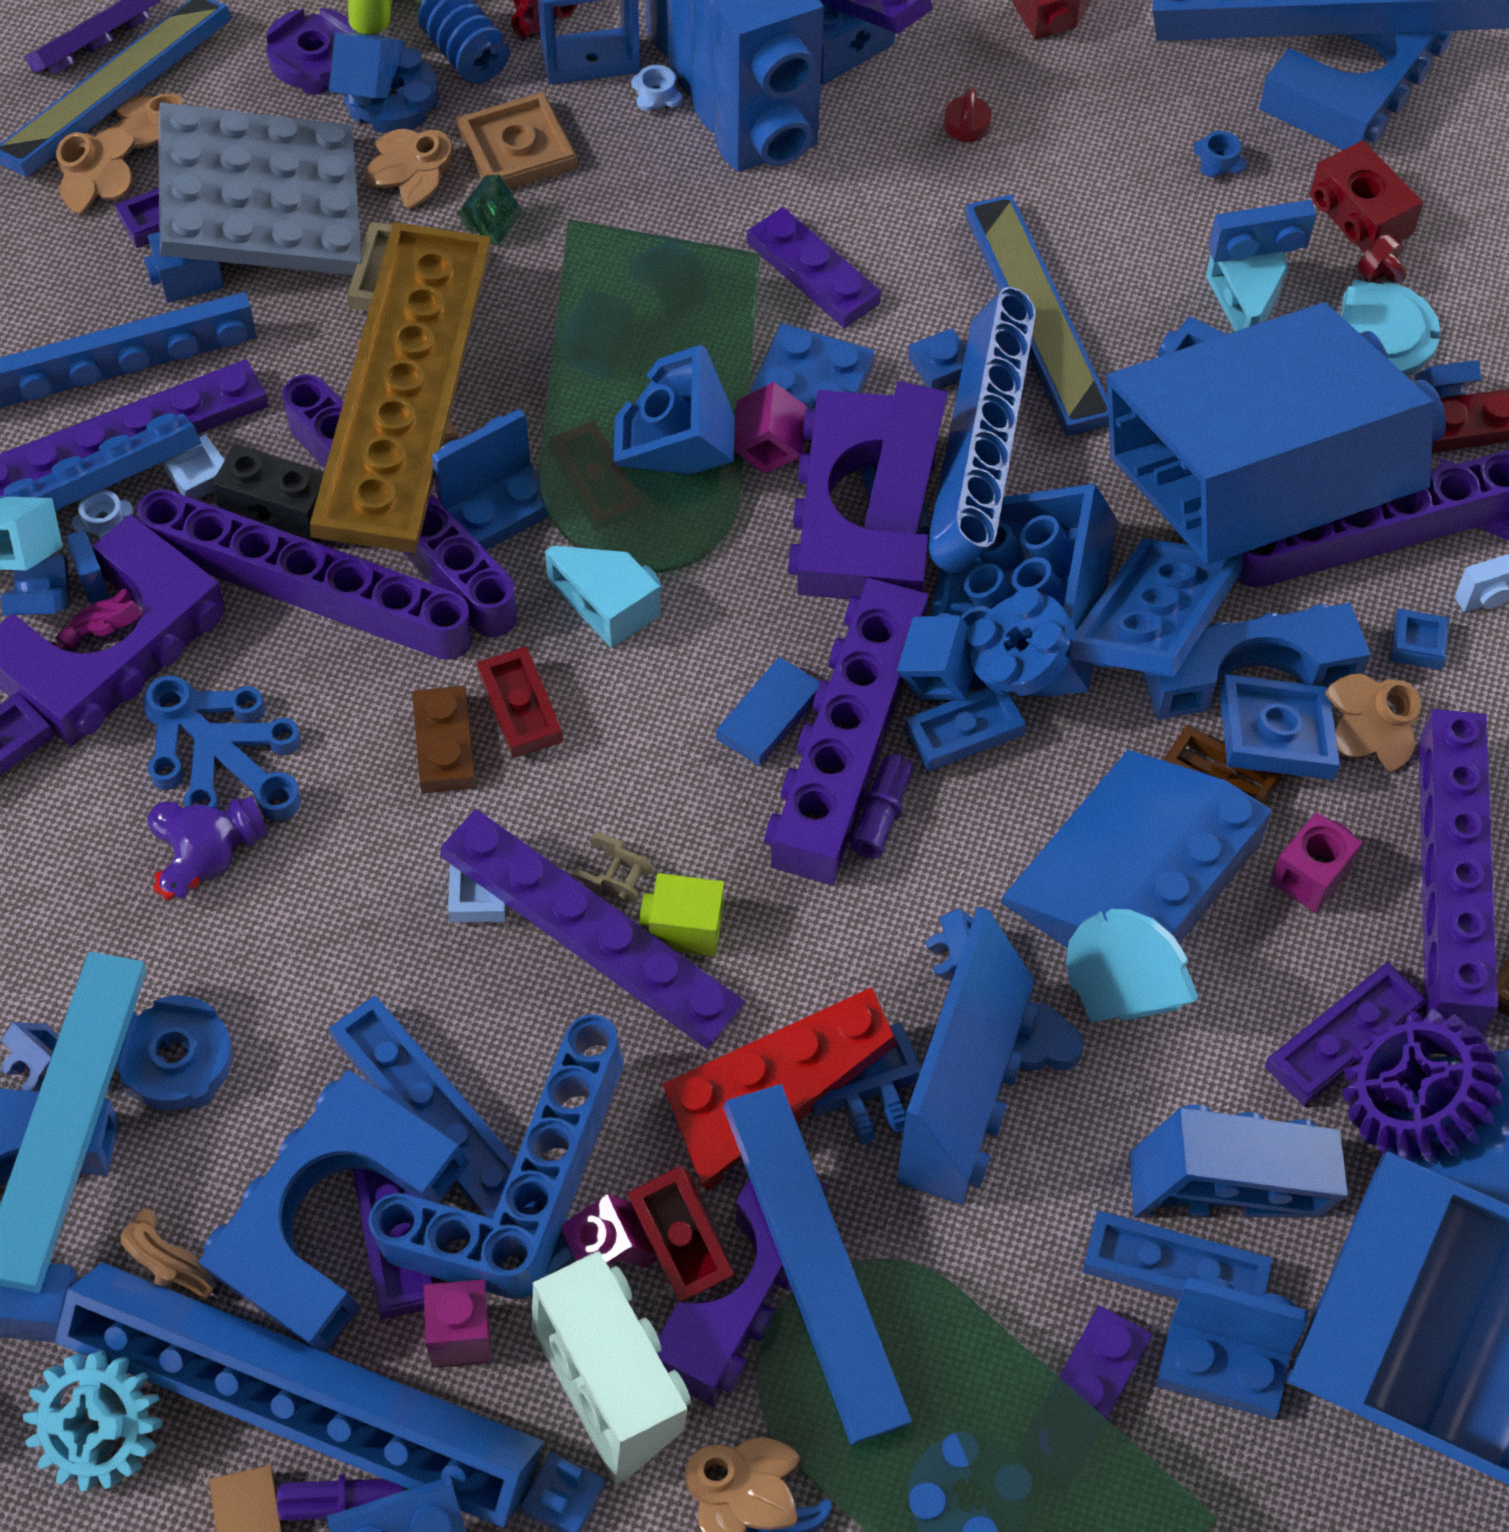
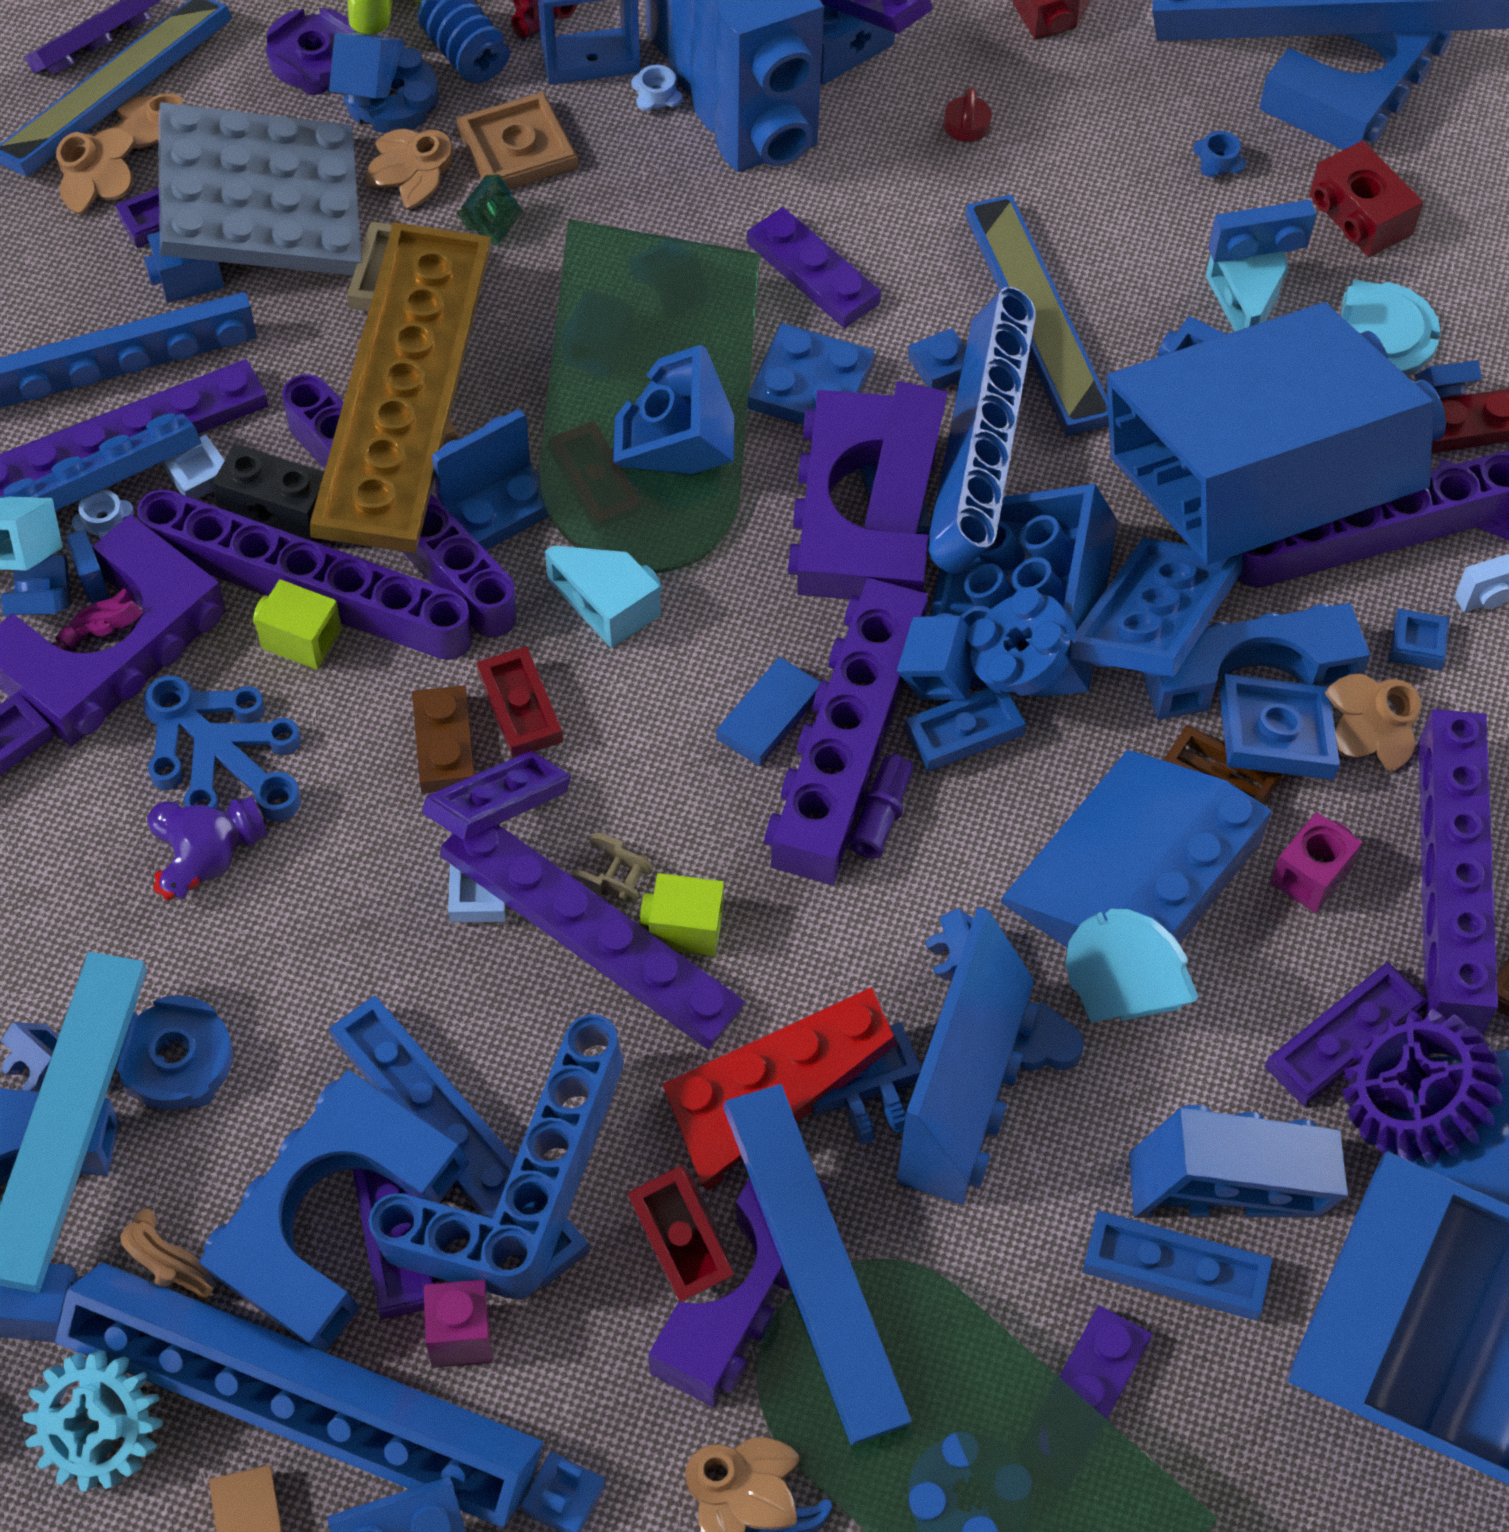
(297, 624): none -> lime brick
(326, 1498): dark purple axle -> none
(496, 795): none -> dark purple tile
(608, 1363): light aqua slope -> none
(613, 1230): magenta bracket -> none
(769, 427): magenta brick -> none
(1230, 1346): blue bracket -> none
(1382, 260): dark red tile -> none

